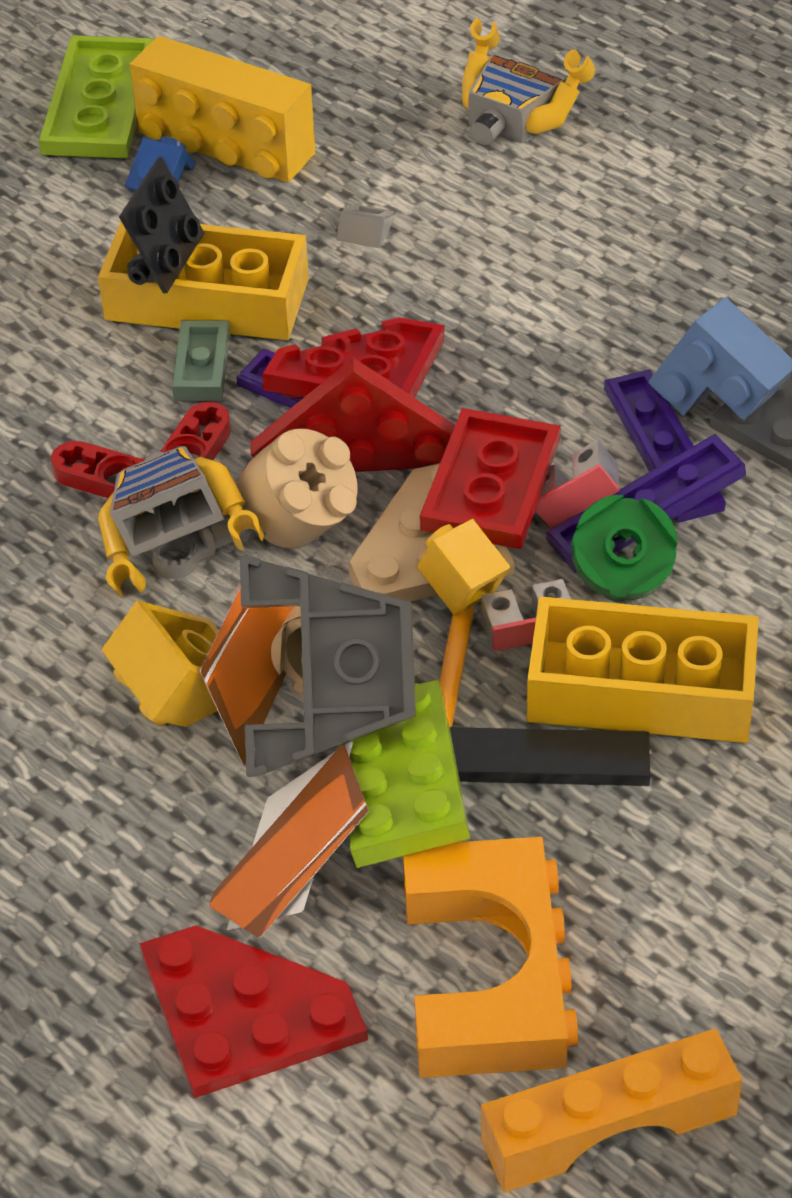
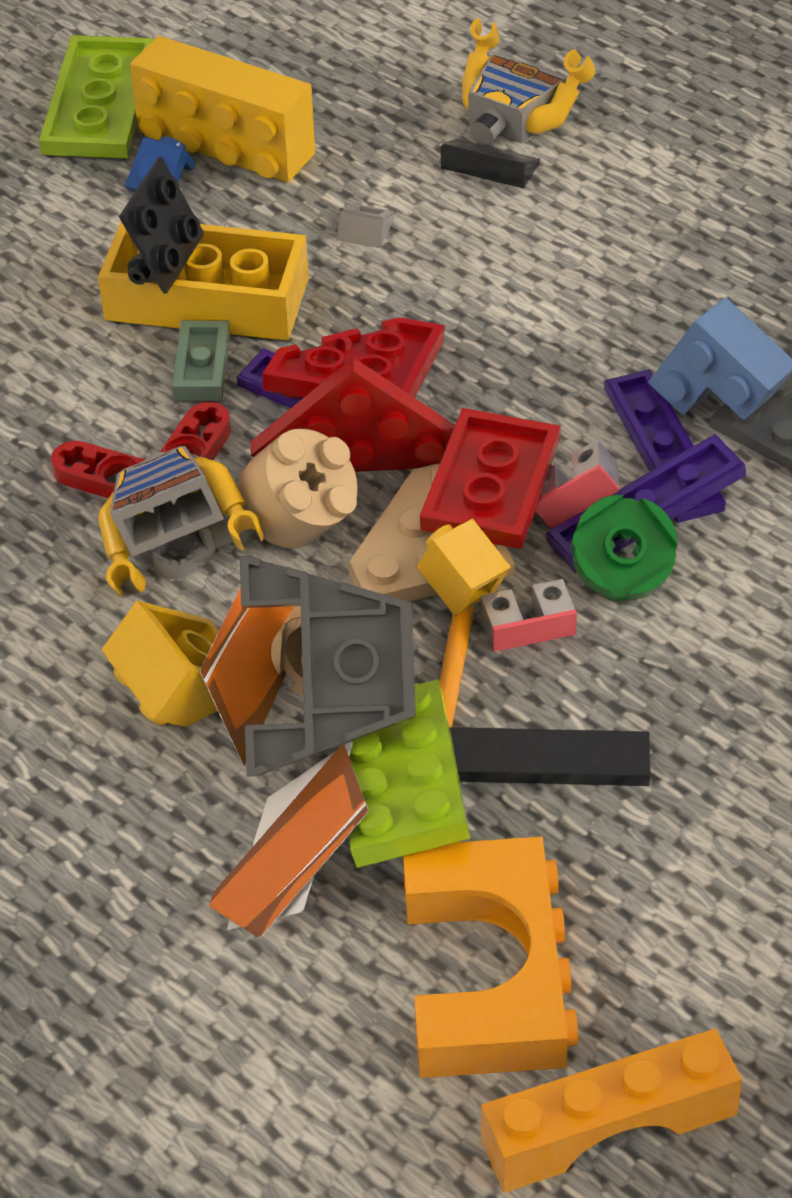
(244, 1009): red plate -> none
(488, 162): none -> black slope
(642, 669): yellow brick -> none

